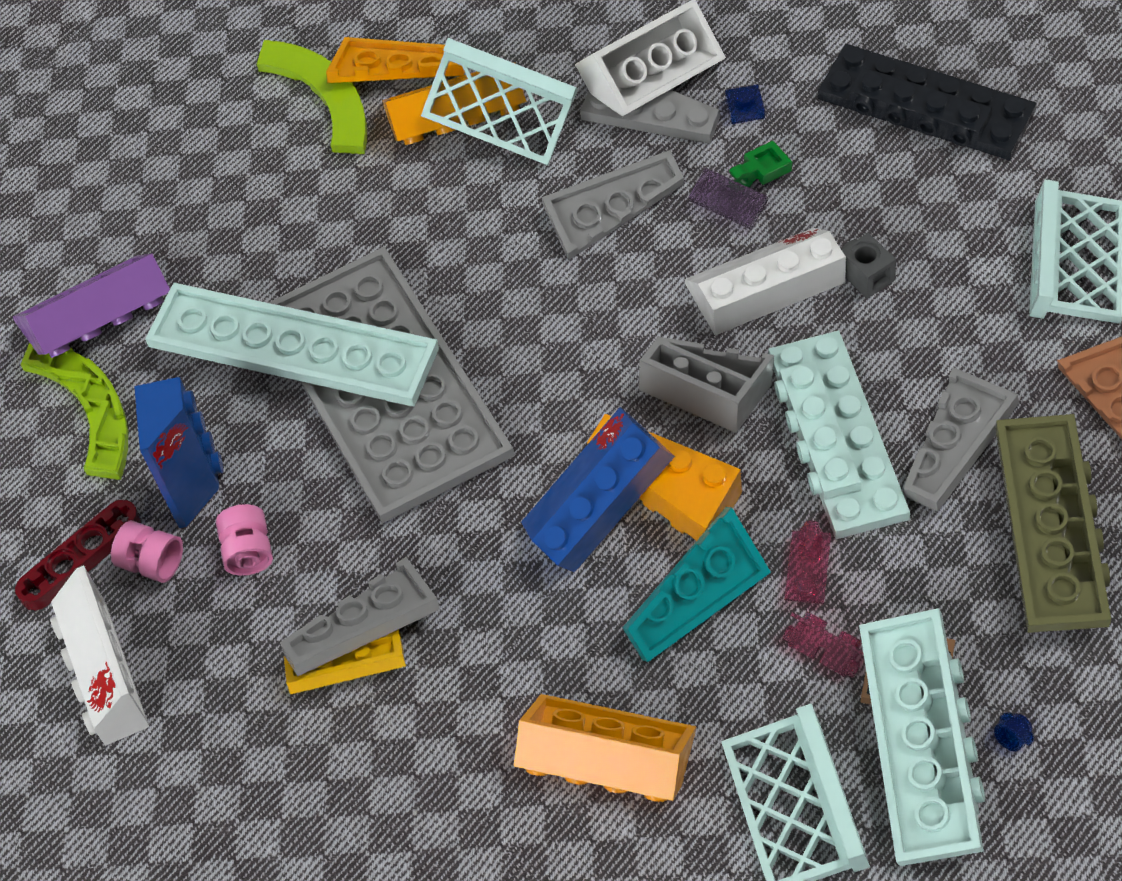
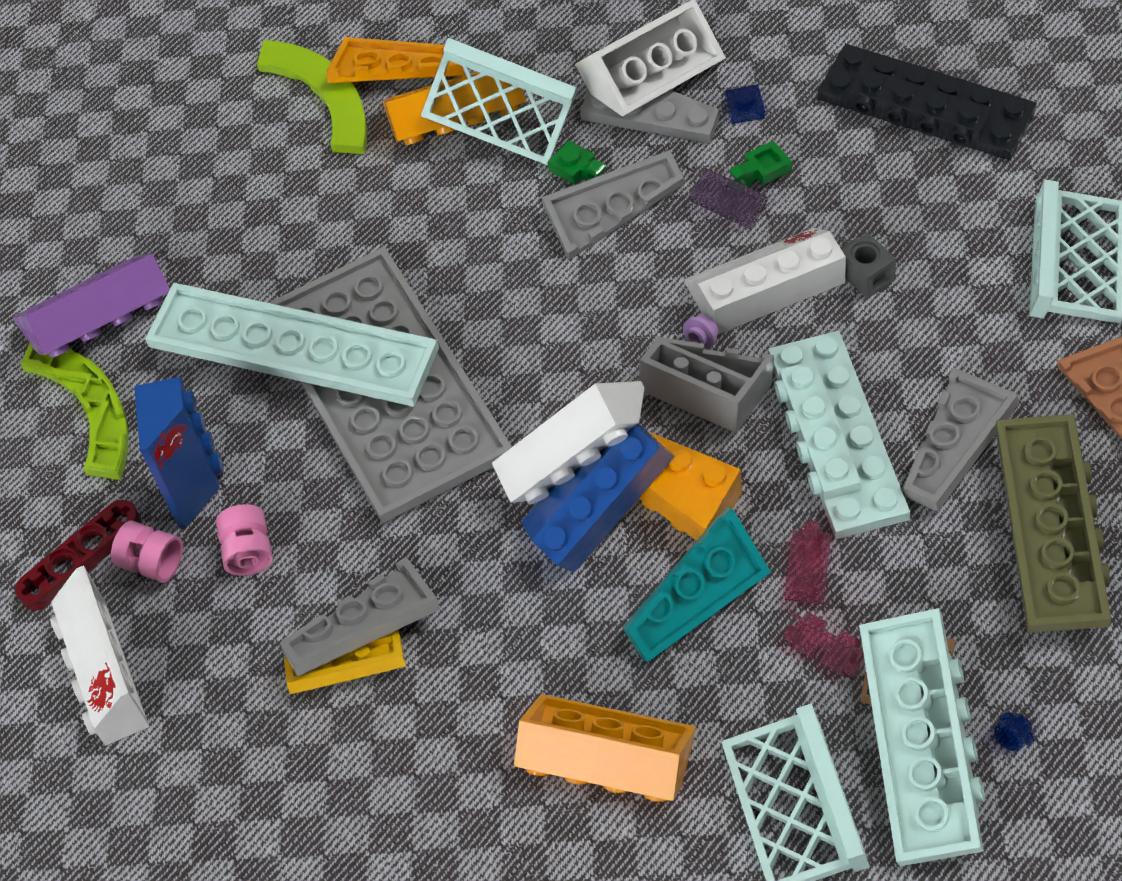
(569, 440): none -> white slope
(575, 163): none -> green plate
(701, 330): none -> lavender plate

